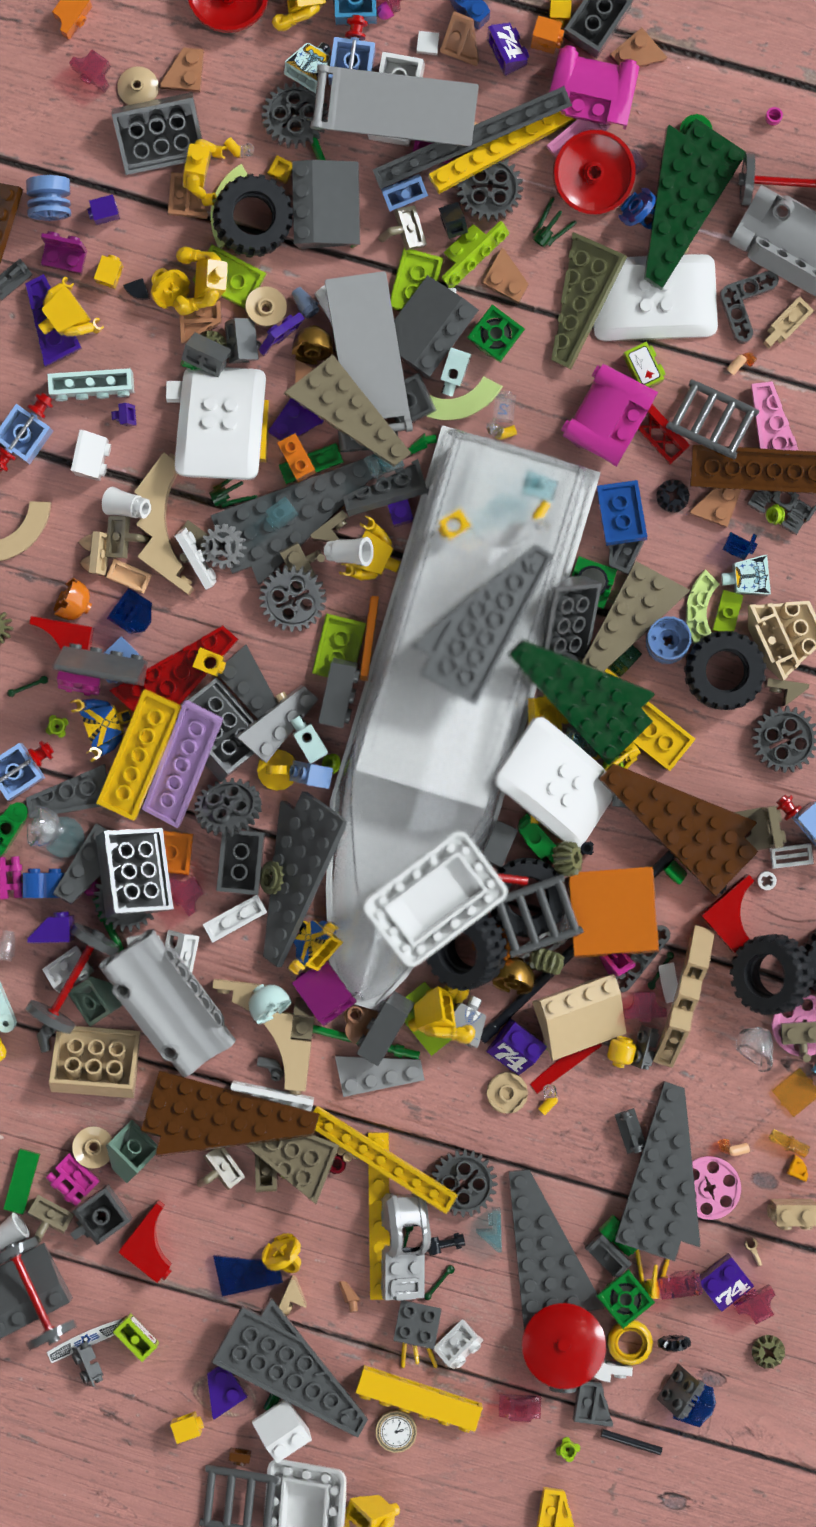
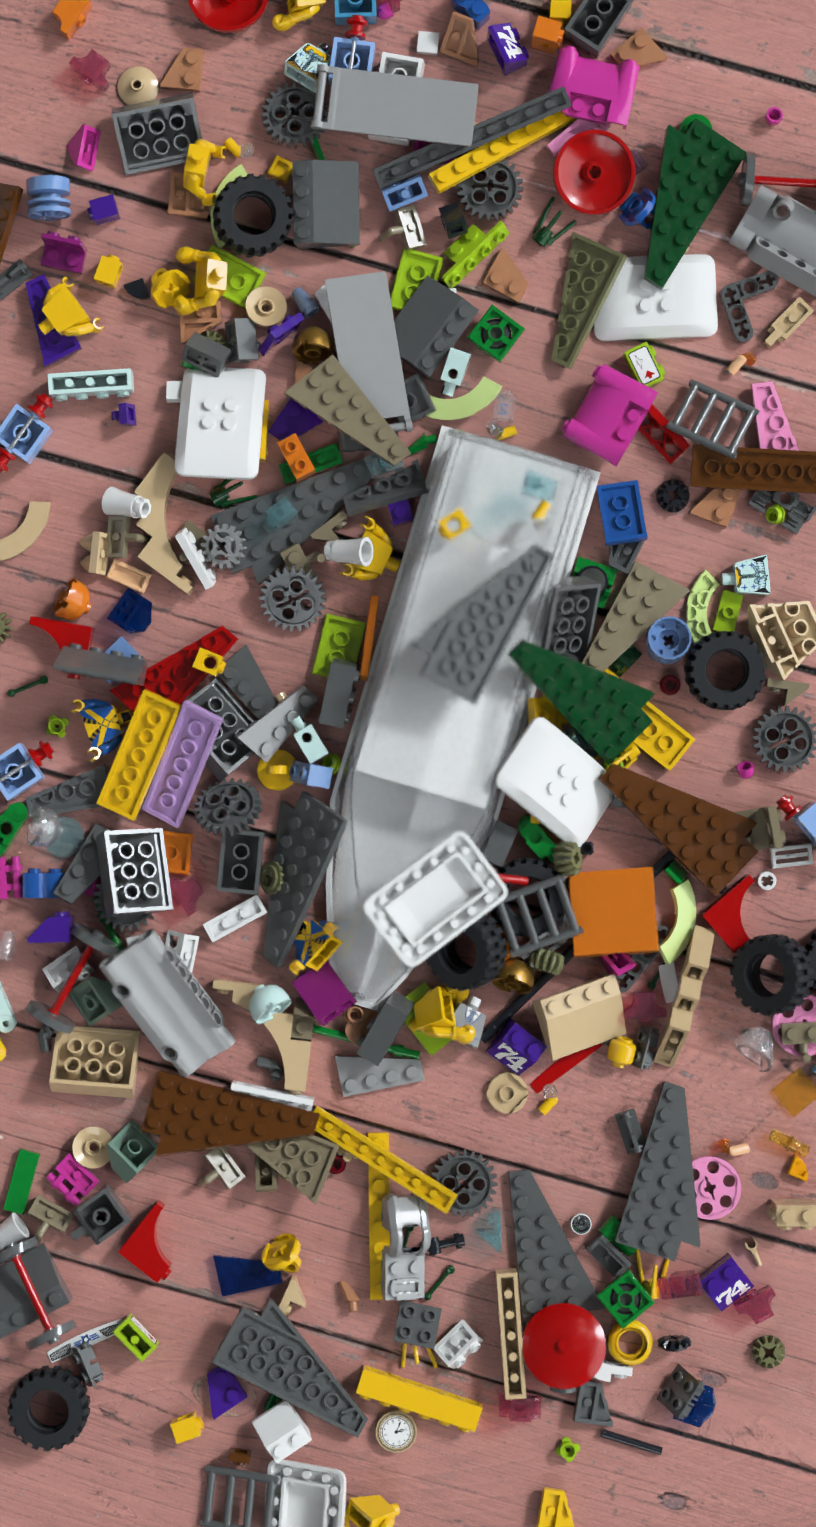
(36, 1432): none -> black tyre
(78, 683): dark pink plate -> none
(84, 147): none -> dark pink slope
(90, 455): white slope -> none
(510, 1333): none -> tan brick
(581, 1223): none -> tile
(676, 682): none -> dark red plate
(684, 923): none -> yellowish green tile
(739, 546): clear blue bracket -> none
(745, 769): none -> dark pink hinge

